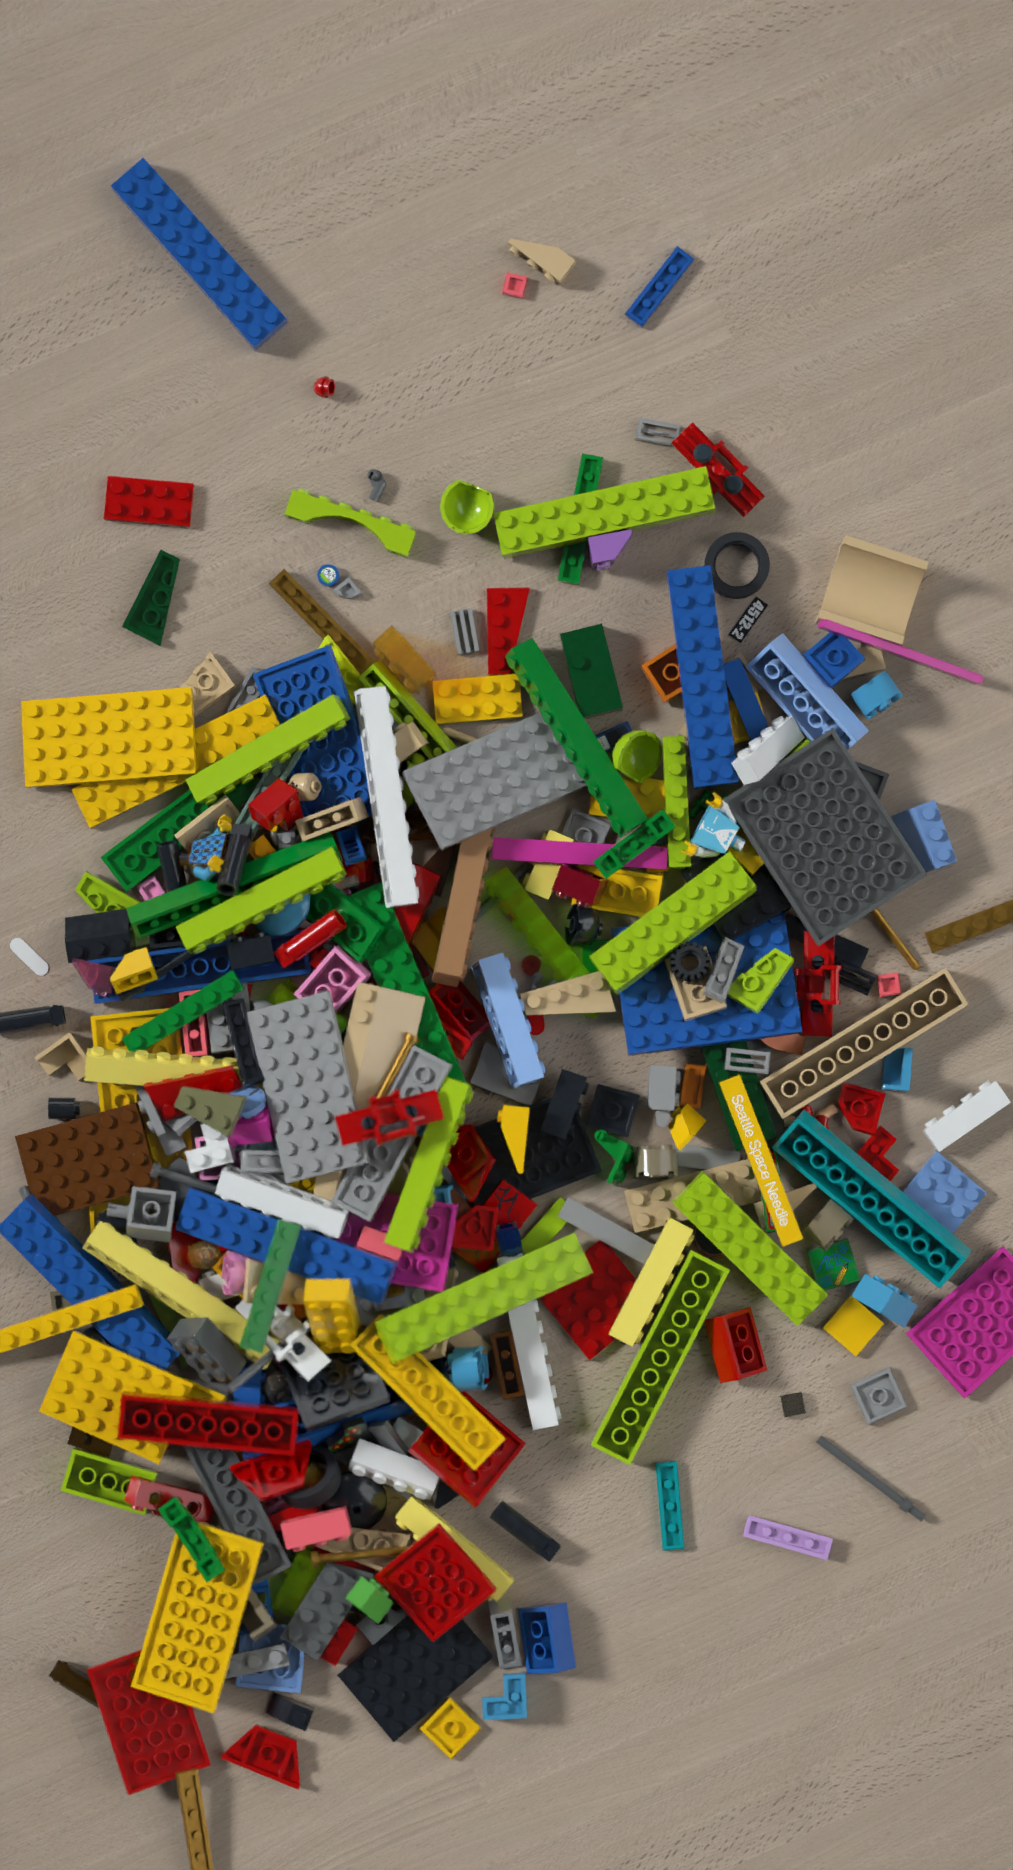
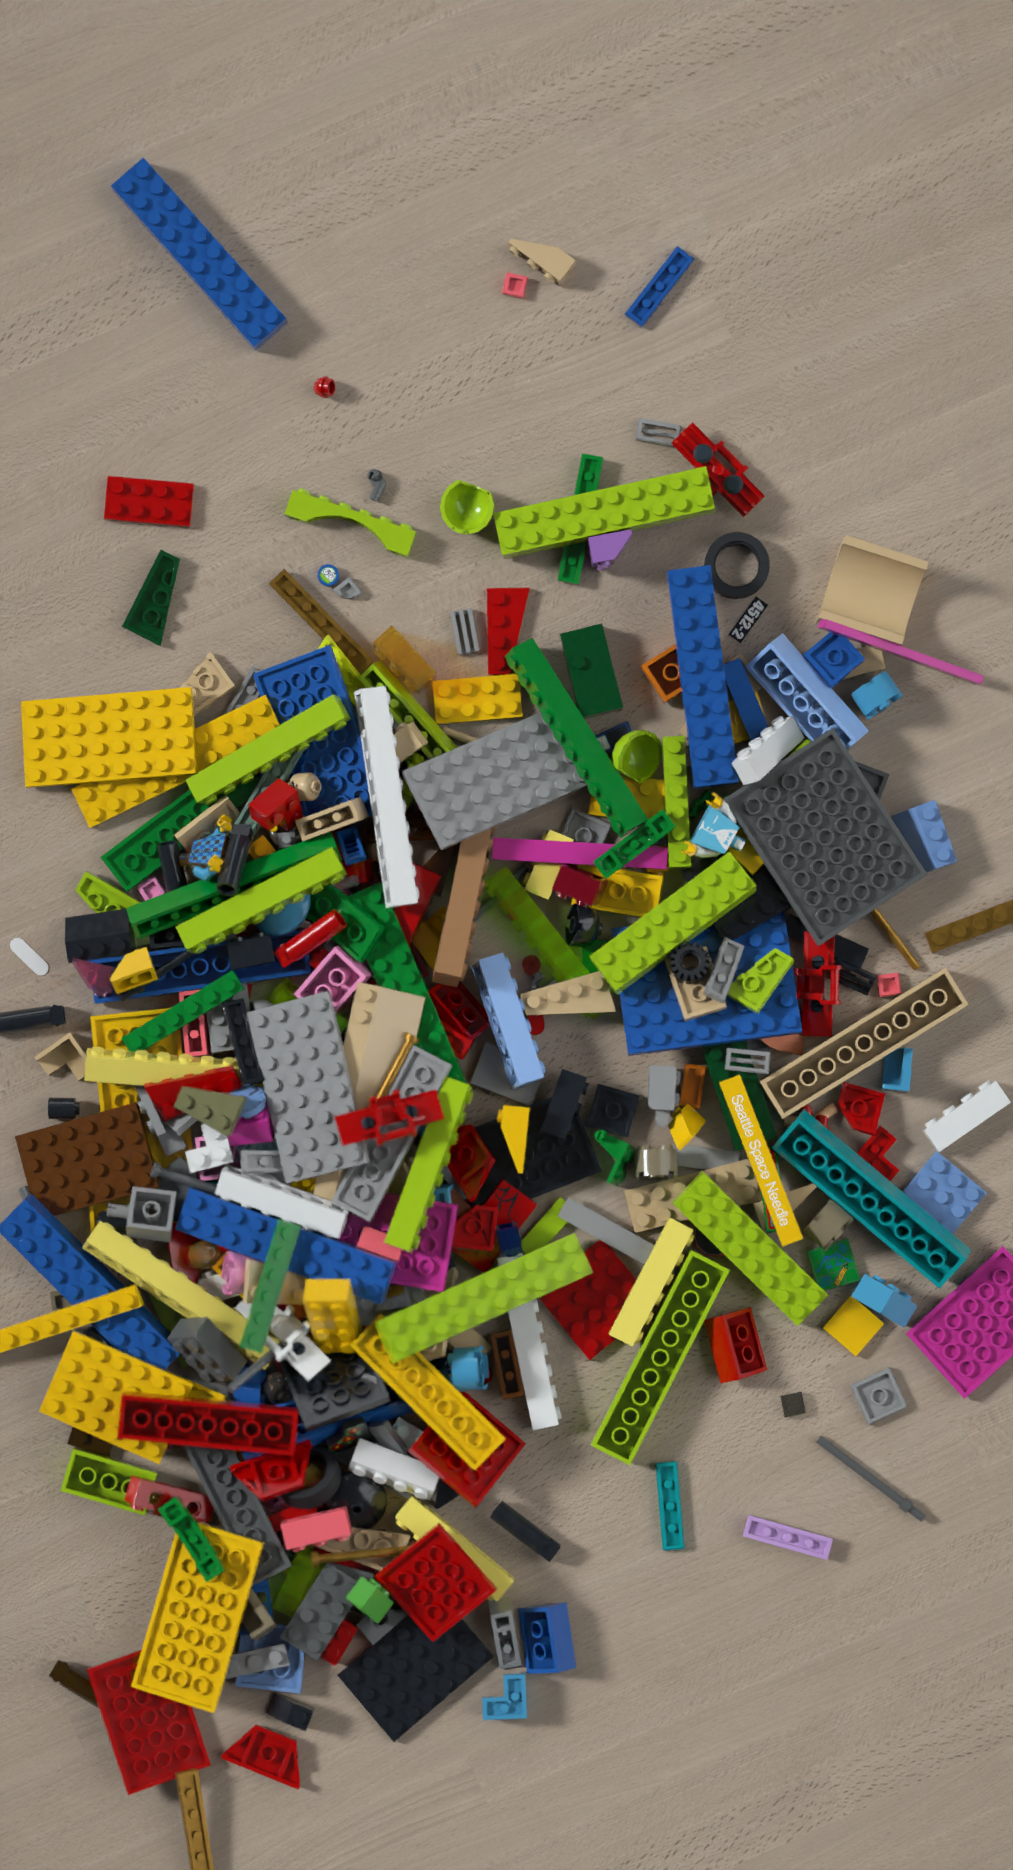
(450, 1728): yellow tile -> none

